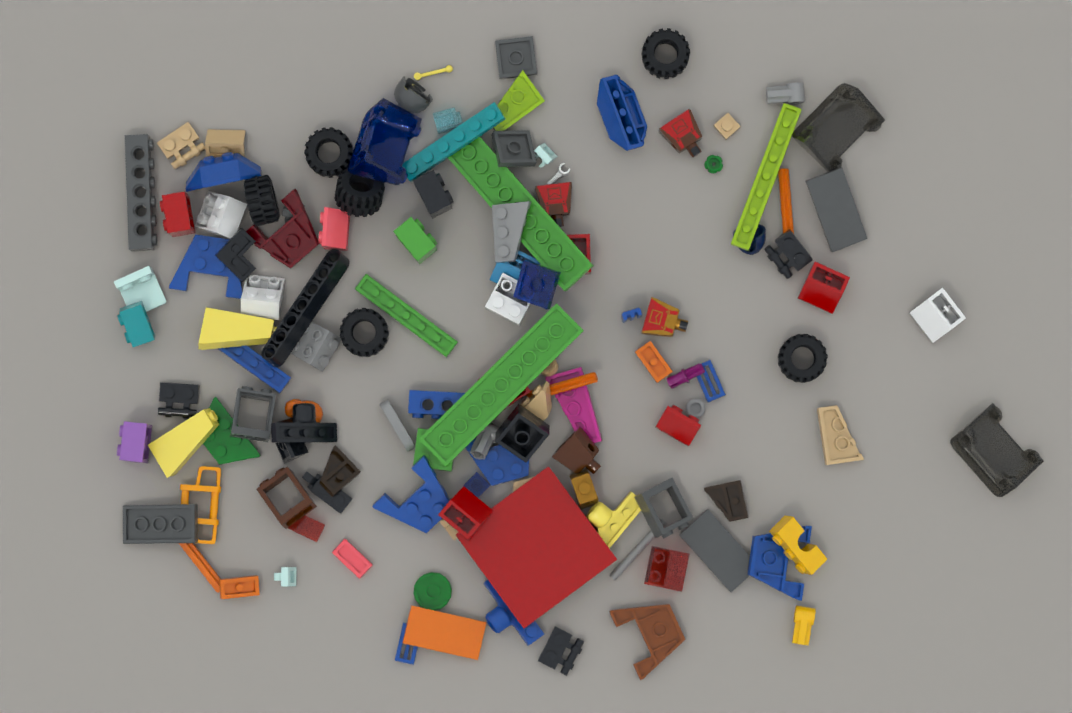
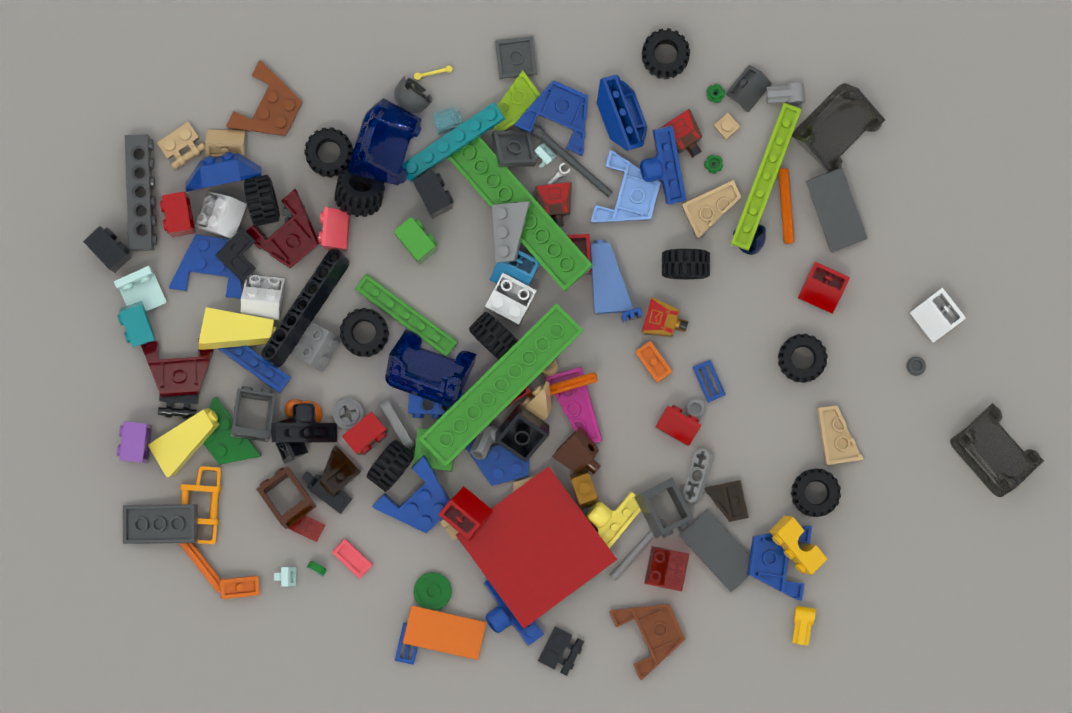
(107, 249): none -> black brick
(177, 375): none -> dark red wing
(275, 110): none -> dark orange wing
(316, 568): none -> green tile
(339, 410): none -> flat silver gear
(365, 433): none -> red brick
(390, 465): none -> black tyre
(427, 372): none -> clear blue windscreen
(477, 485): clear blue plate -> none
(492, 335): none -> black tyre
(536, 284): clear blue plate -> none
(540, 133): none -> dark grey bar
(563, 107): none -> blue wing
(608, 285): none -> medium blue slope
(635, 197): none -> light blue wing
(665, 166): none -> blue plate
(685, 264): none -> black tyre
(685, 375): magenta axle -> none
(690, 478): none -> light grey beam
(710, 206): none -> tan wing
(720, 93): none -> green plate
(748, 88): none -> dark grey panel
(792, 249): black plate -> none
(831, 485): none -> black tyre
(915, 366): none -> dark grey plate

